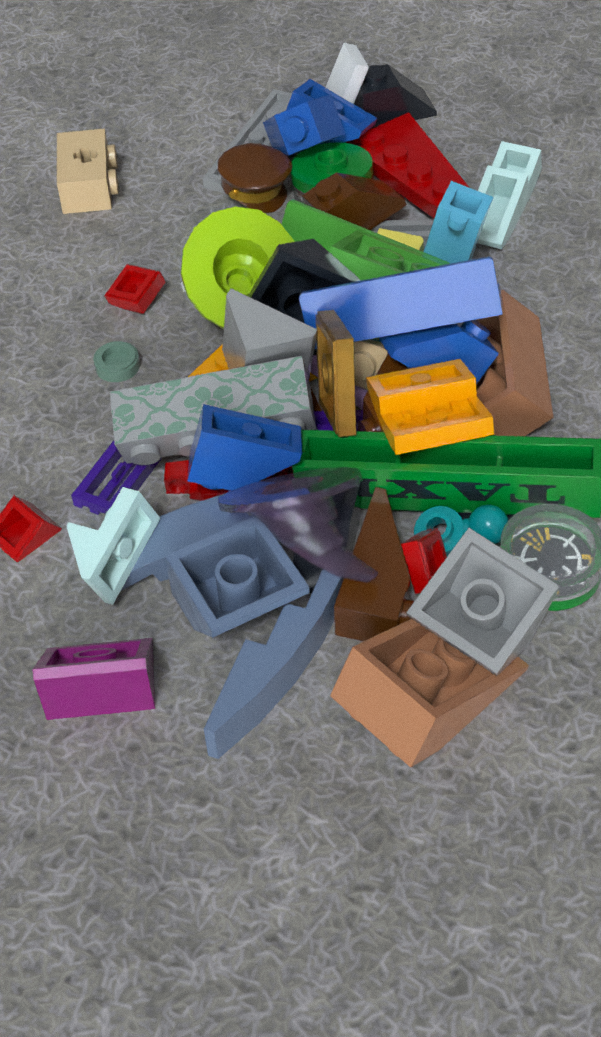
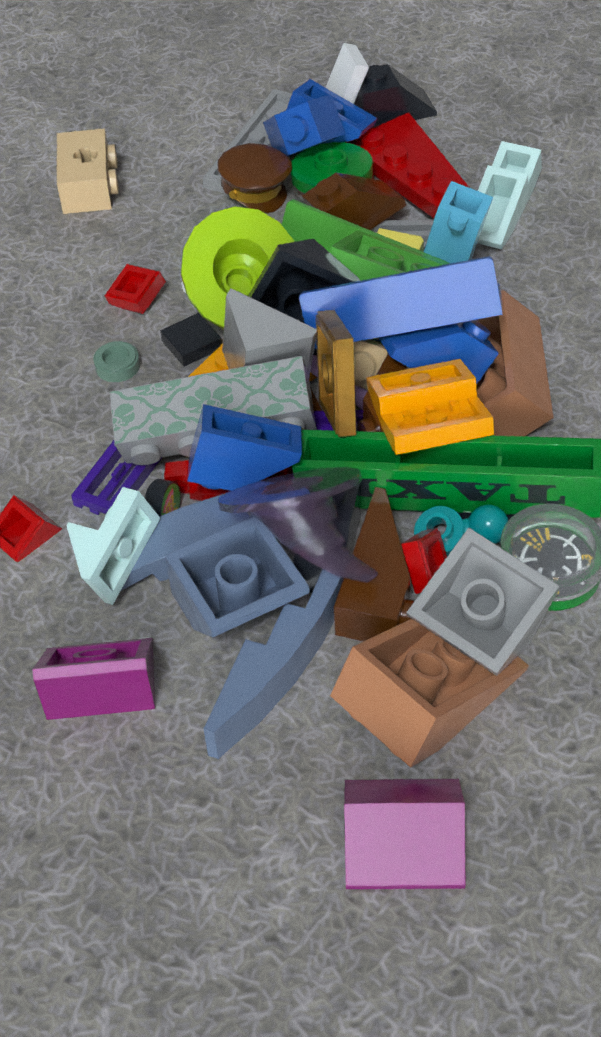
(163, 496): none -> tile
(191, 339): none -> black tile
(404, 834): none -> slope

